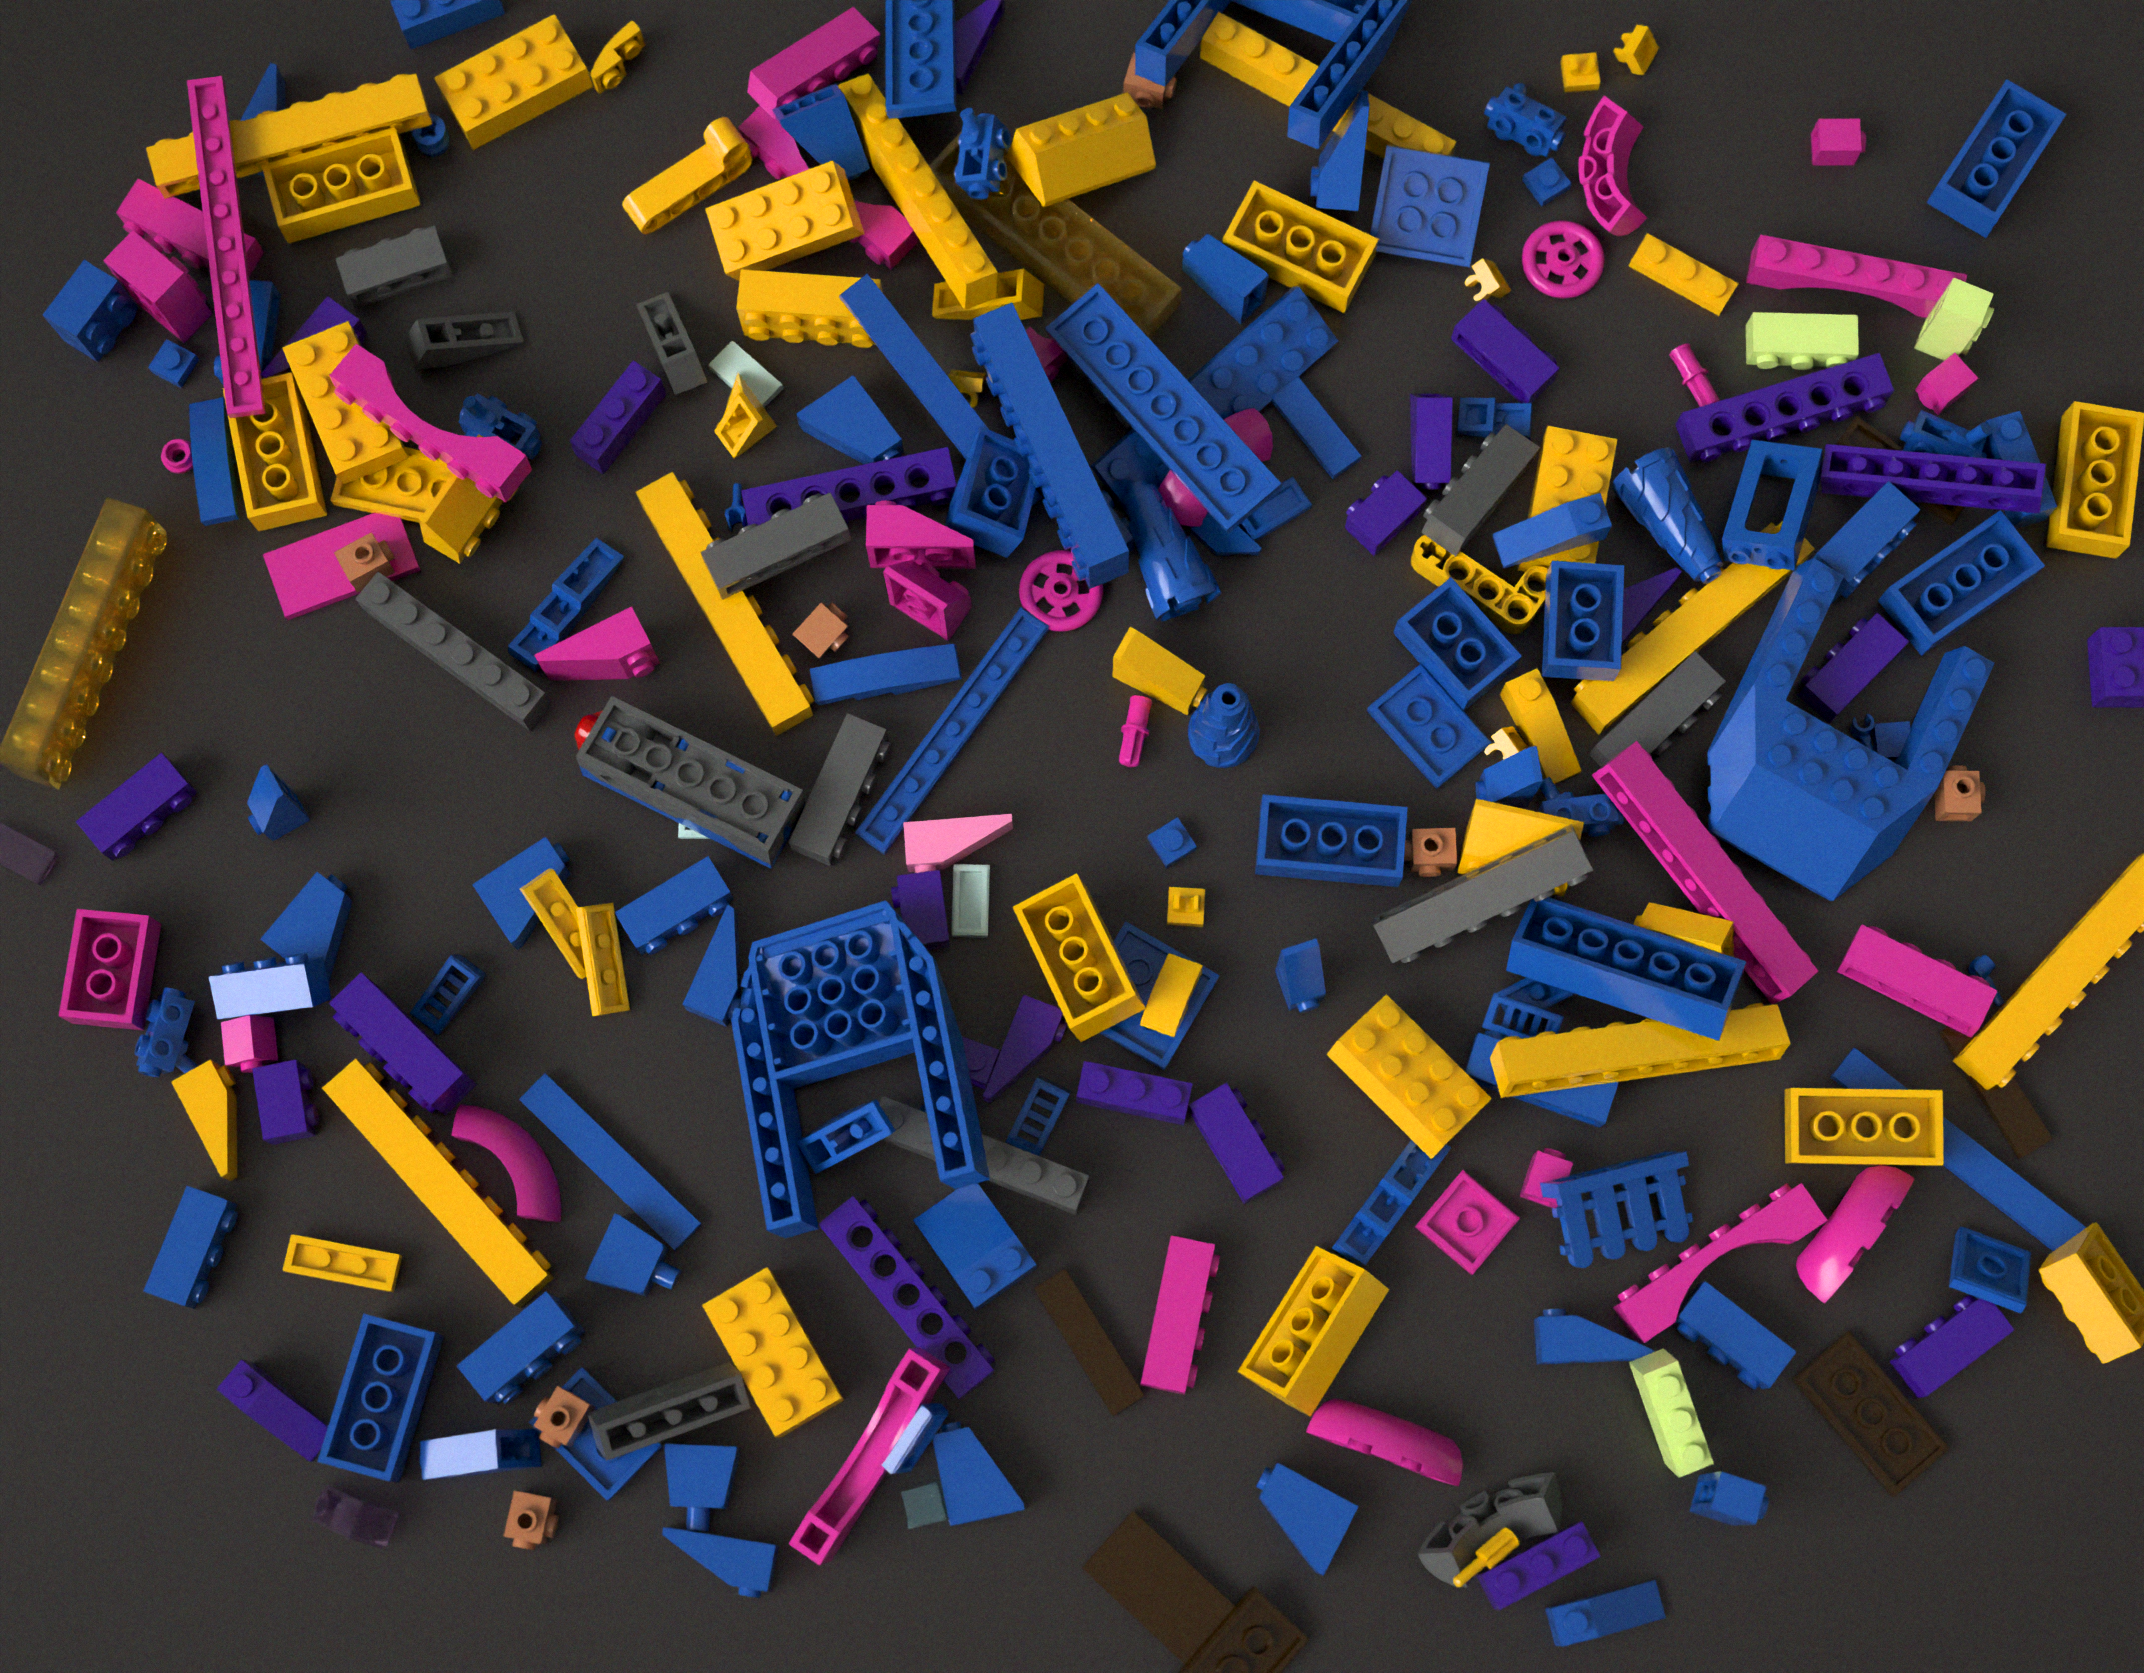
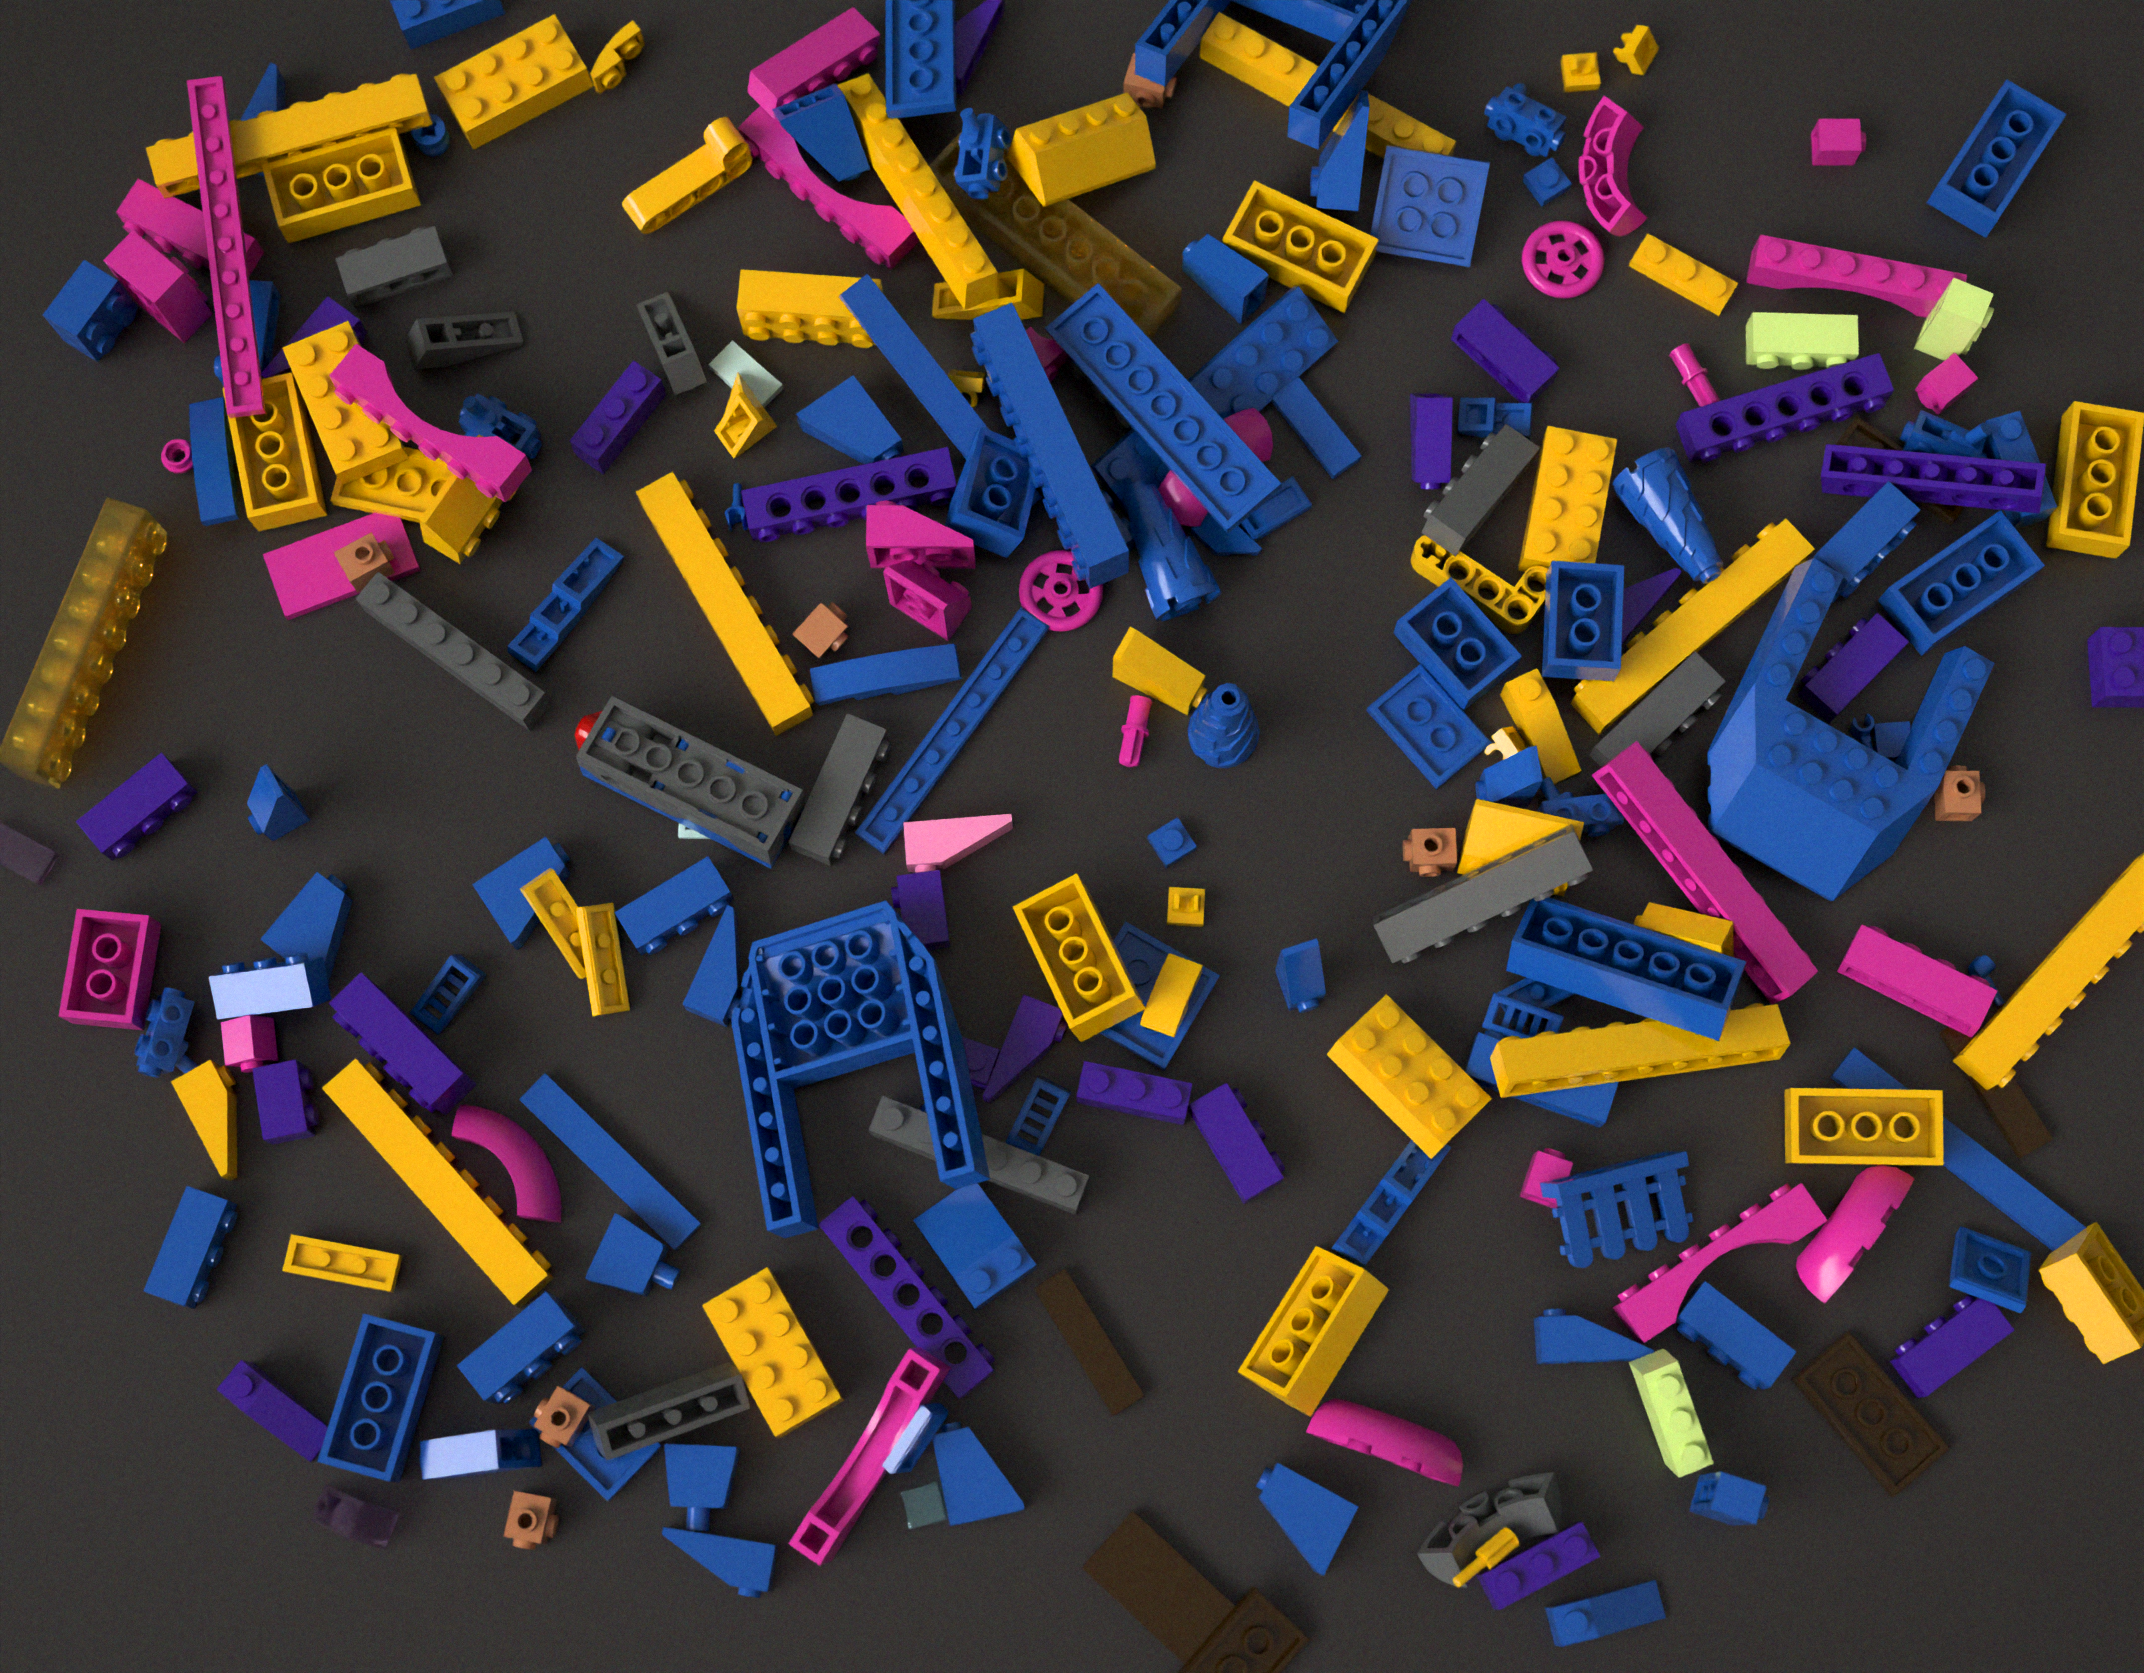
(173, 363): blue plate -> none
(602, 652): dark pink slope -> none
(775, 545): dark grey brick -> none
(785, 220): yellow brick -> none
(845, 1135): blue slope -> none
(970, 900): light aqua tile -> none
(1178, 1315): dark pink brick -> none
(1331, 840): blue brick -> none
(1384, 512): dark purple brick -> none
(1467, 1222): dark pink tile -> none
(1490, 278): yellow tile -> none
(1554, 531): blue slope -> none
(1784, 547): blue piece -> none

